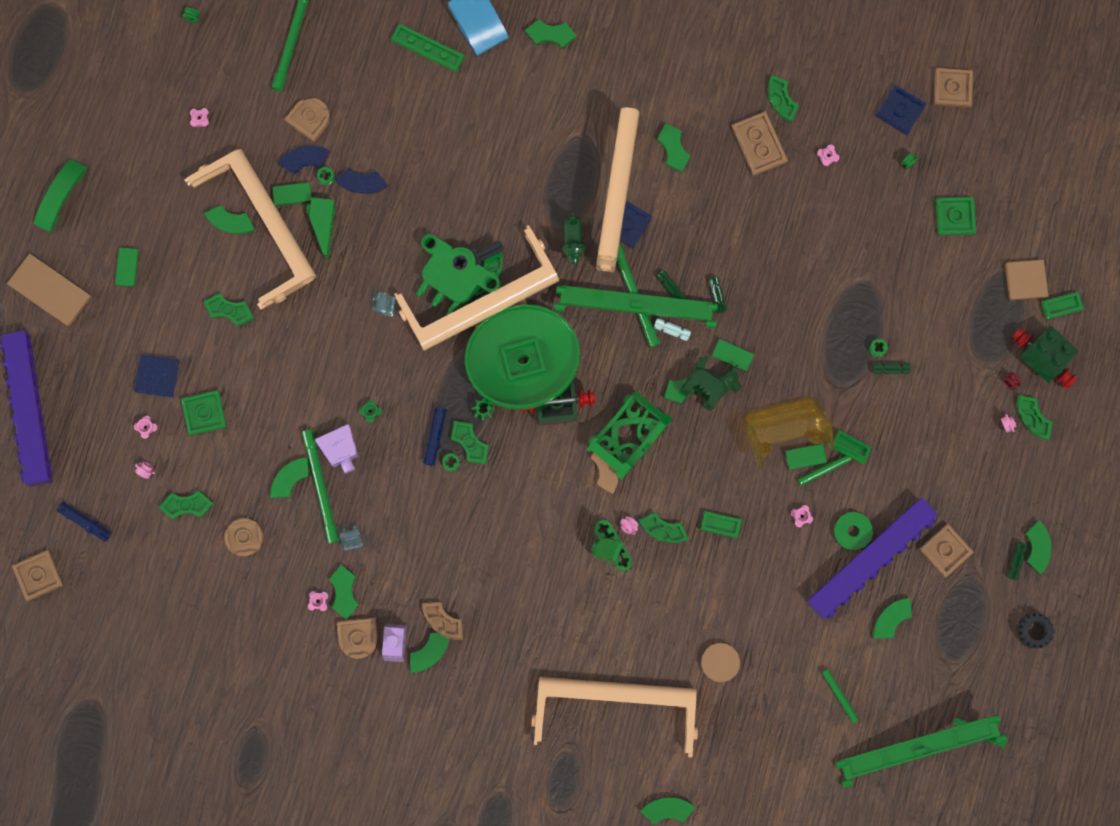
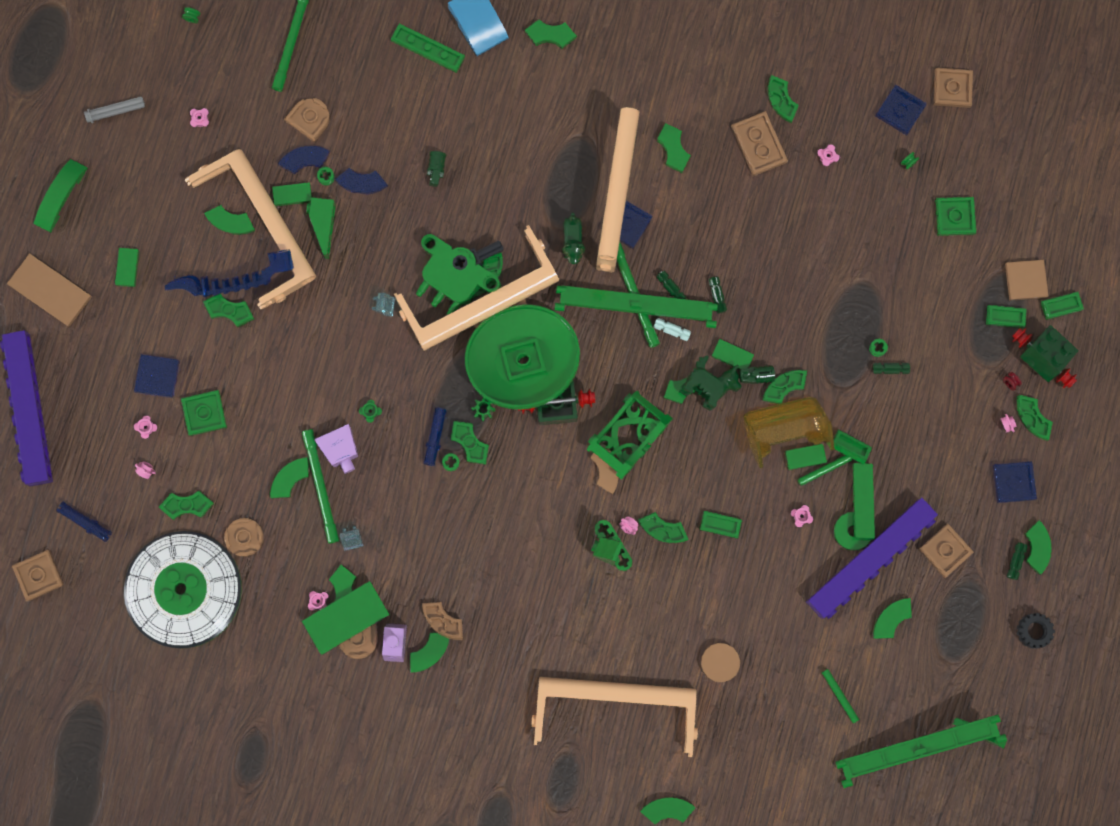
(114, 109): none -> light grey axle
(210, 593): none -> dish
(279, 262): none -> clear blue piece
(345, 618): none -> green tile
(436, 167): none -> dark green hinge
(757, 375): none -> dark green hinge
(784, 384): none -> green tile
(863, 501): none -> green tile
(1006, 316): none -> green tile
(1014, 482): none -> clear blue tile

